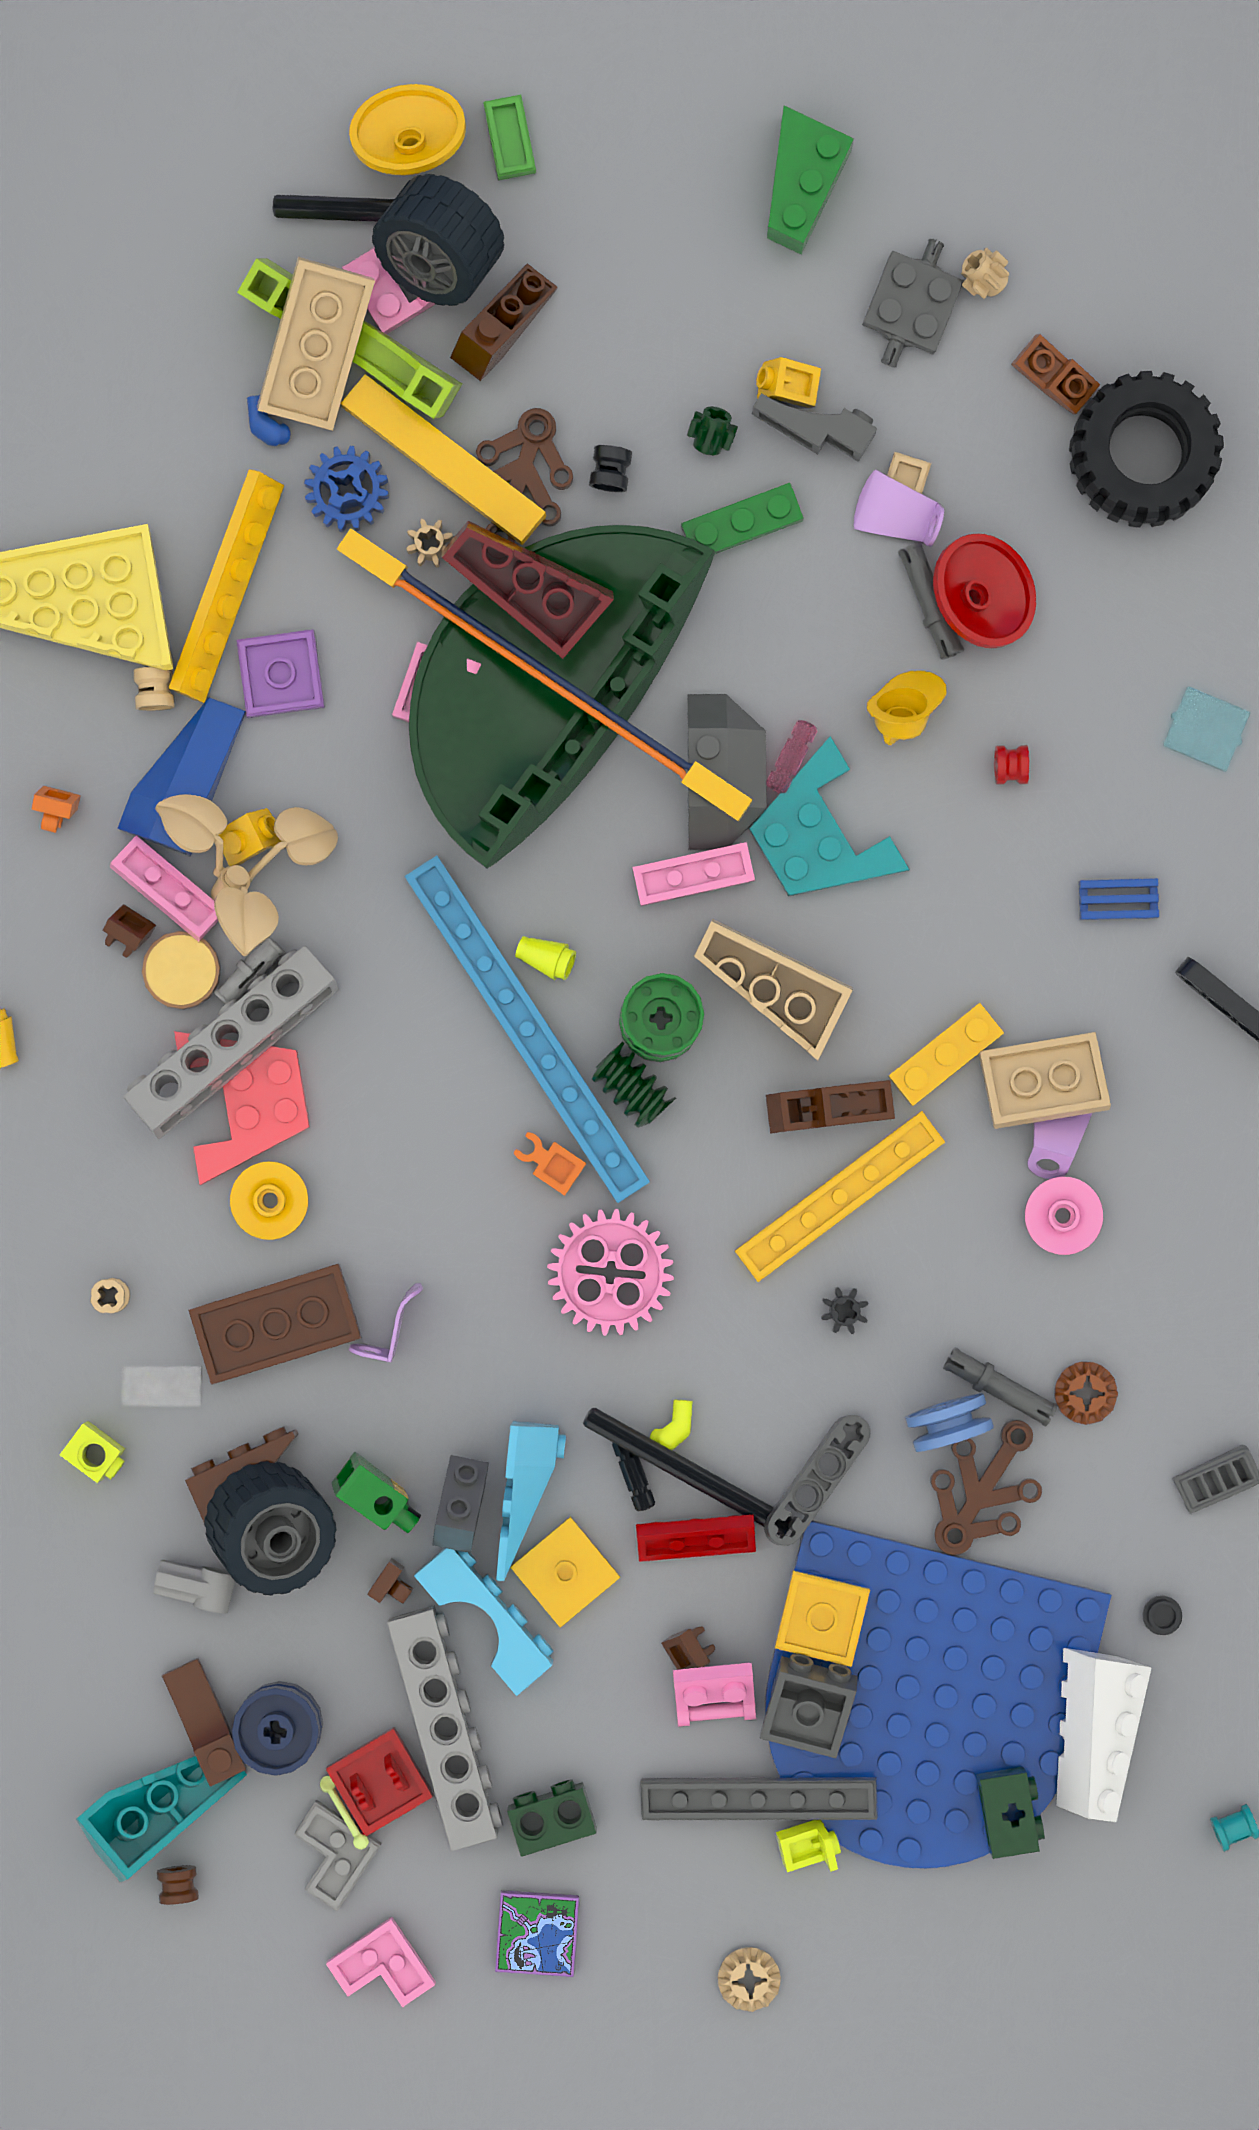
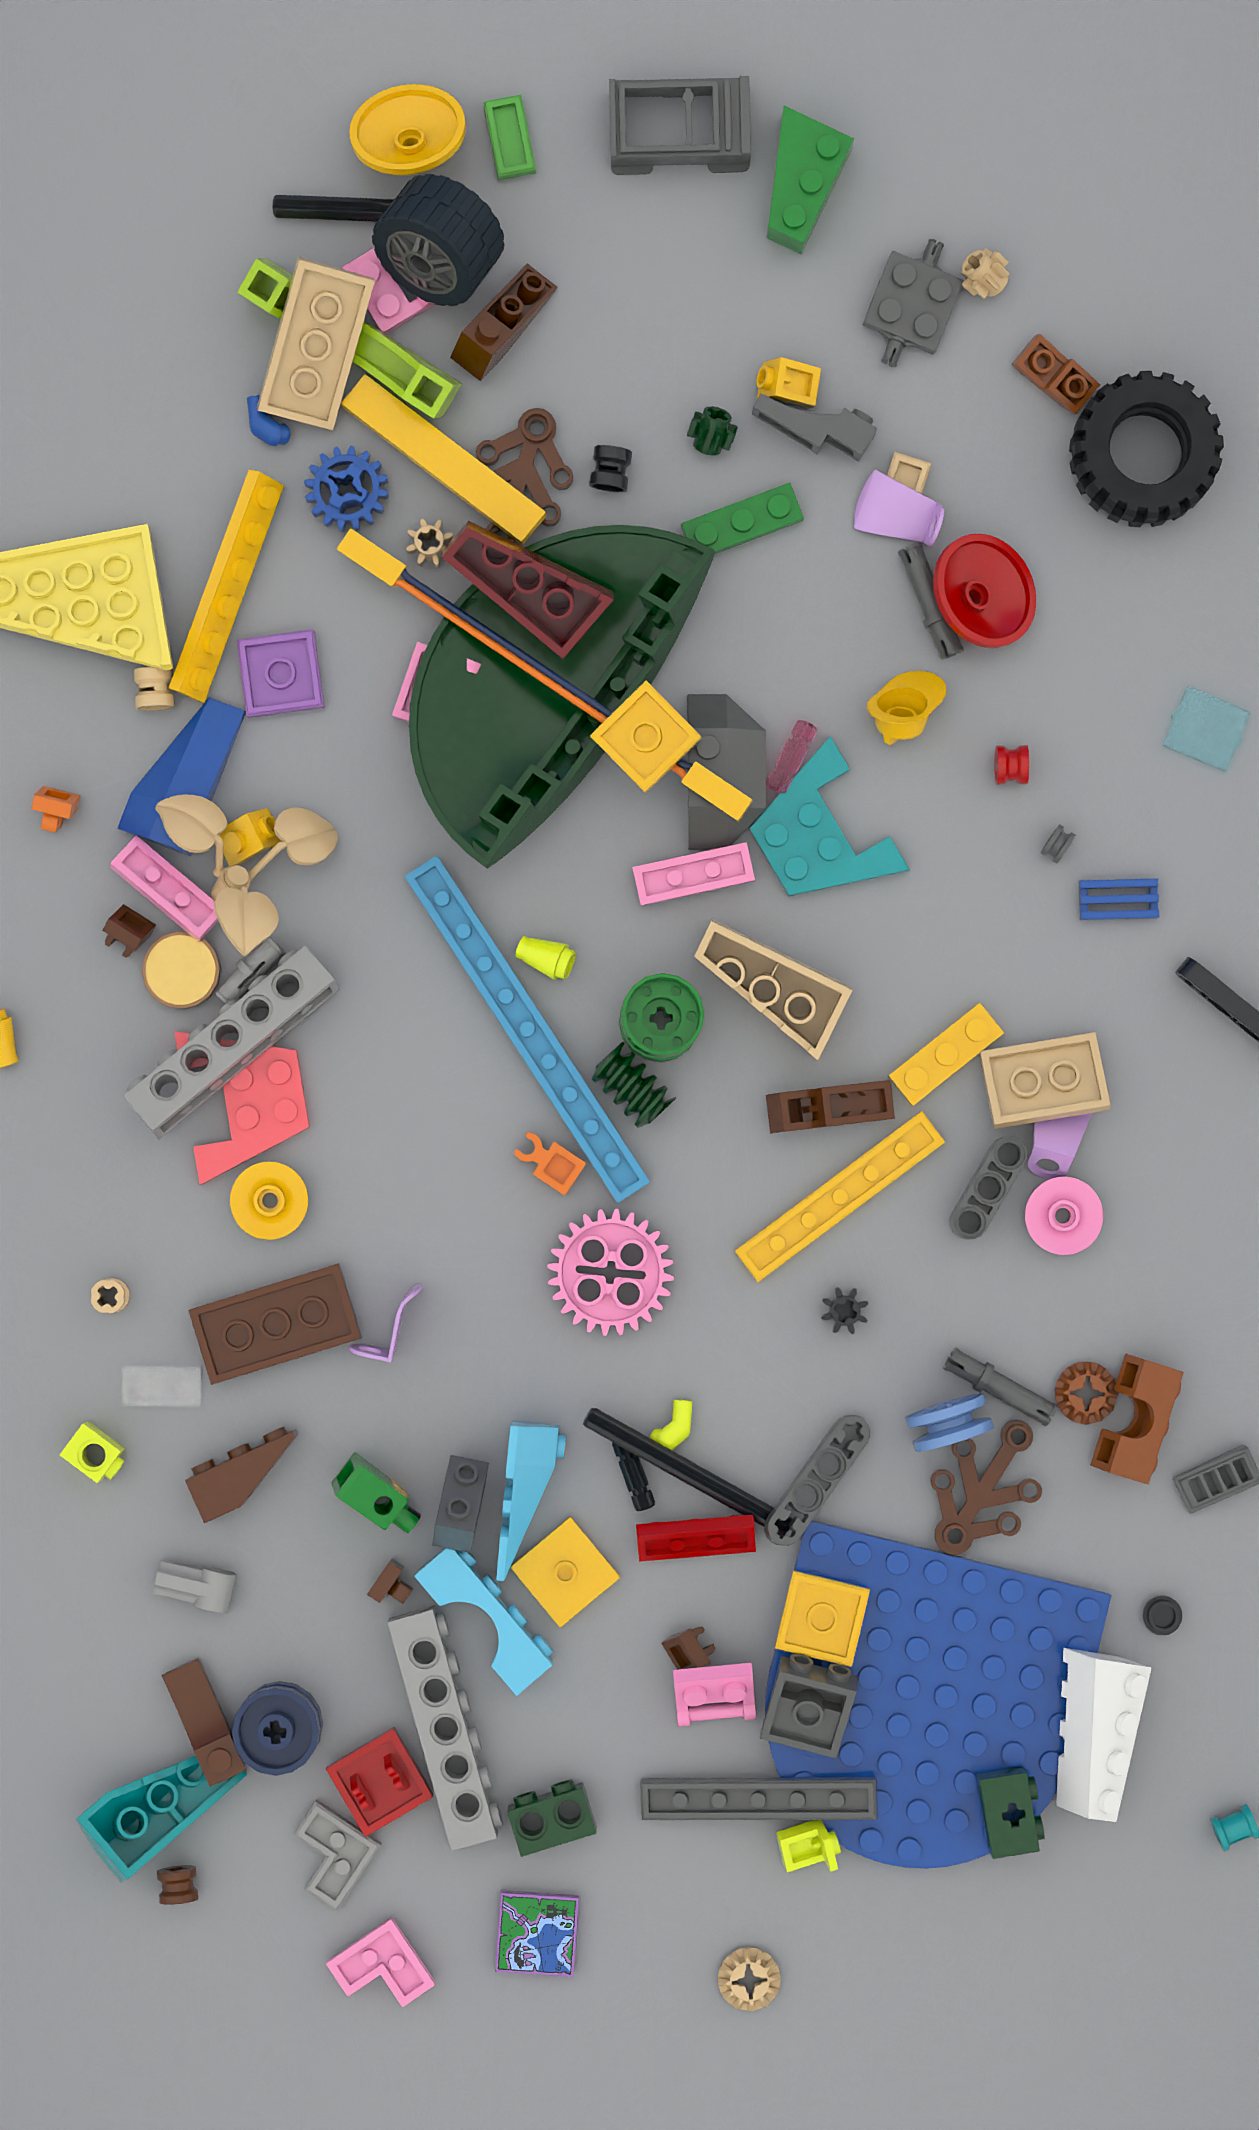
(270, 1528): black wheel -> none
(360, 1840): yellowish green hinge -> none
(645, 736): none -> yellow plate
(730, 125): none -> dark grey piece
(1002, 1174): none -> dark grey beam
(1058, 843): none -> dark grey bush
(1135, 1449): none -> dark orange arch

